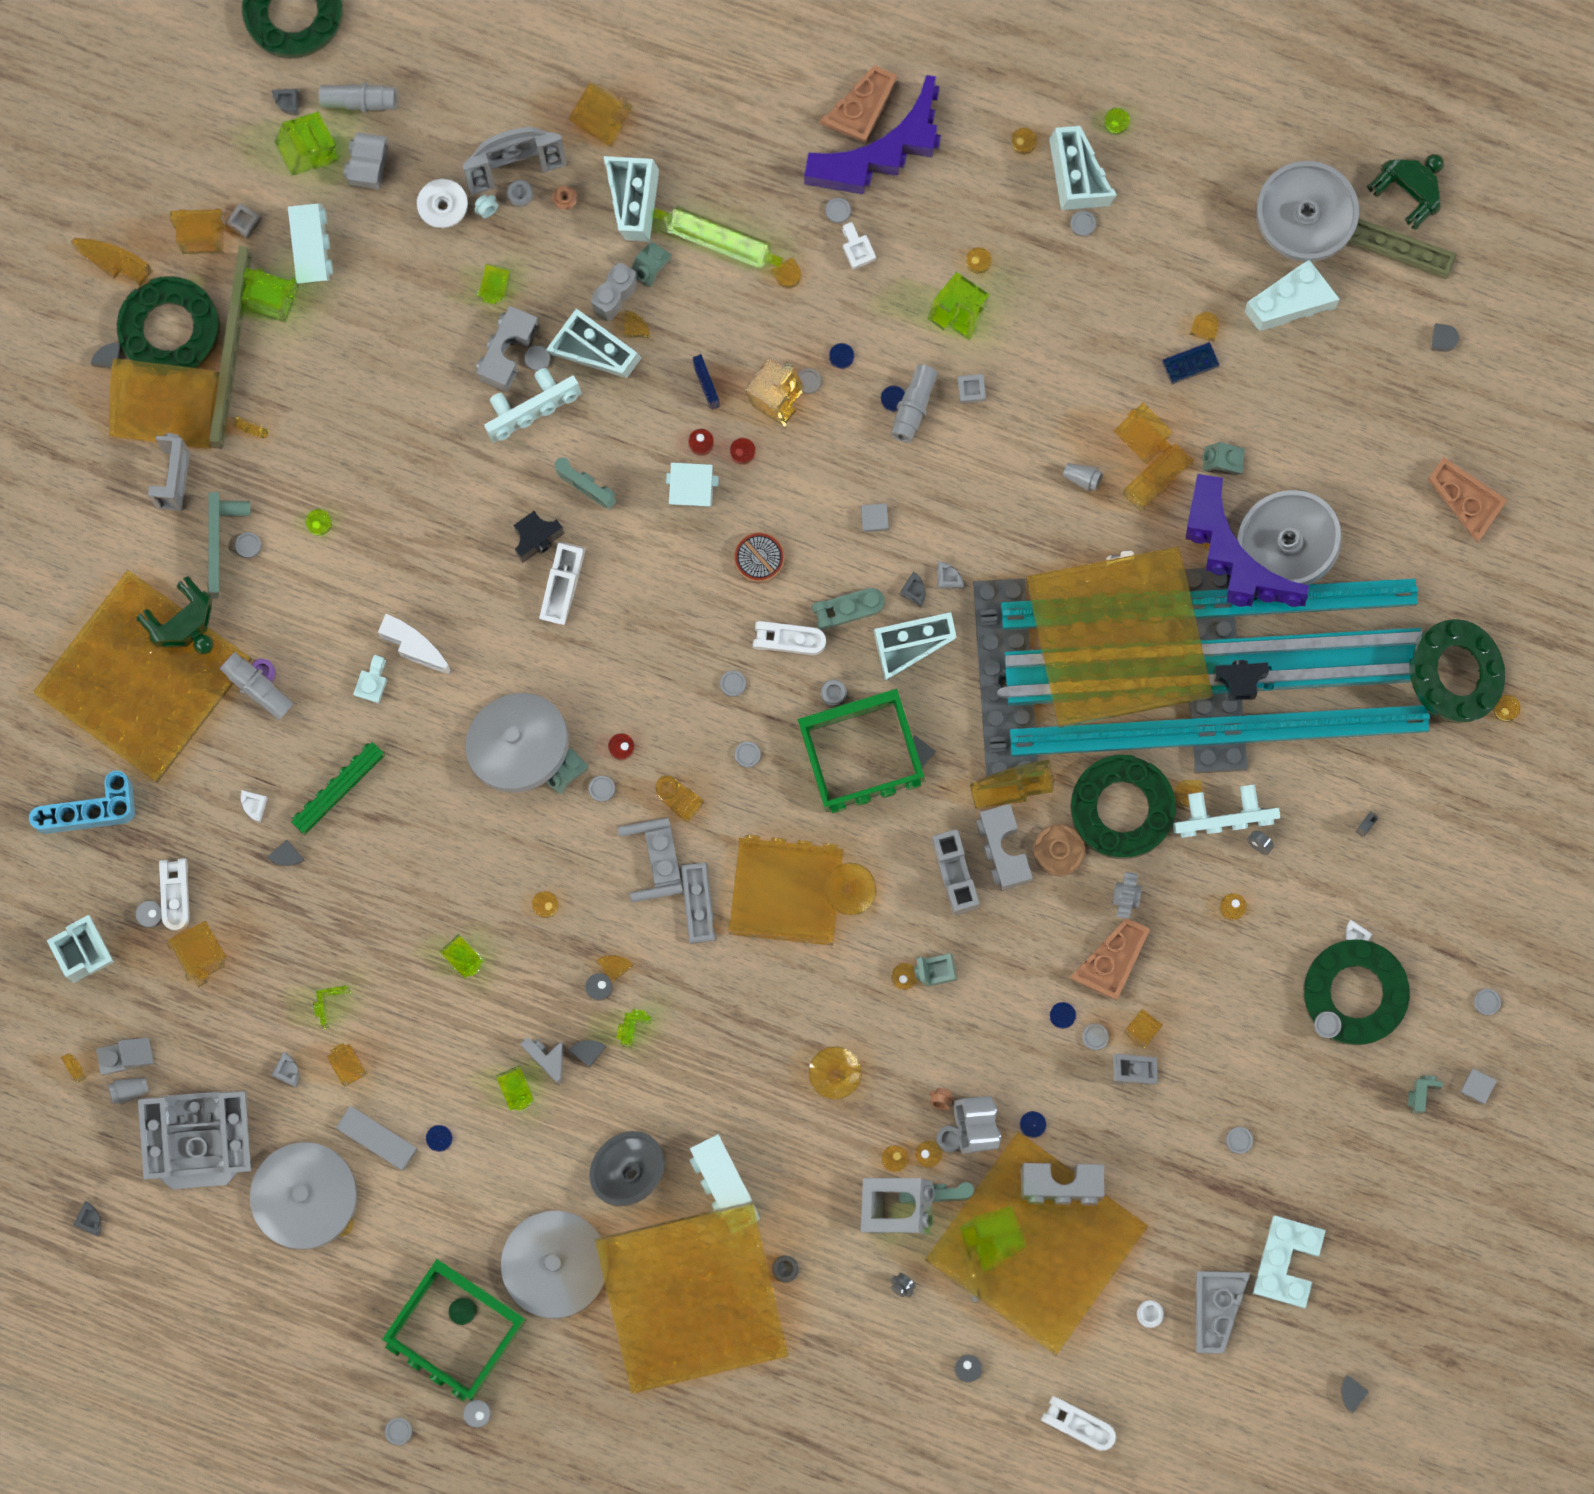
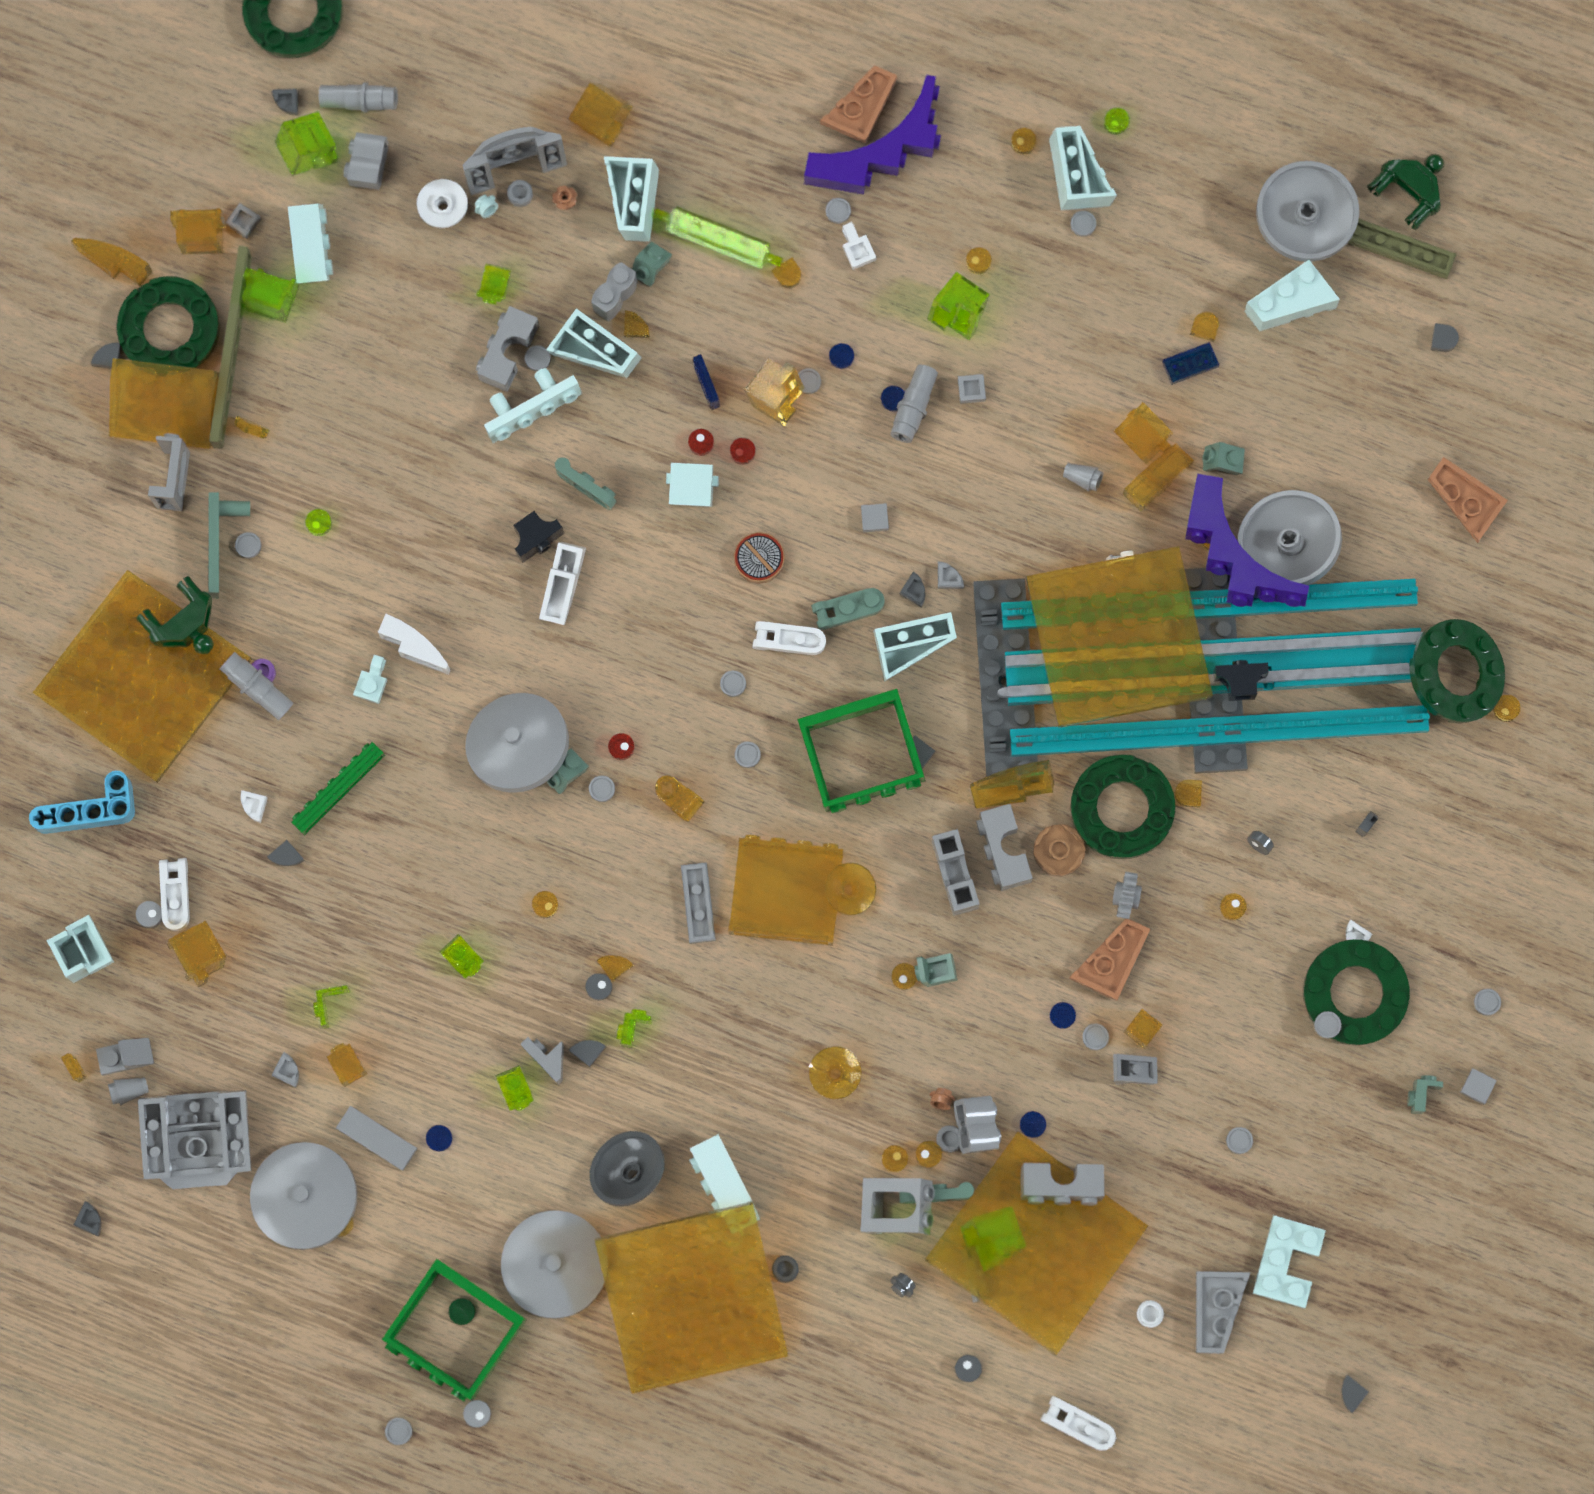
(662, 858): light grey plate -> none
(833, 693): light grey tile -> none
(1250, 813): light aqua plate -> none

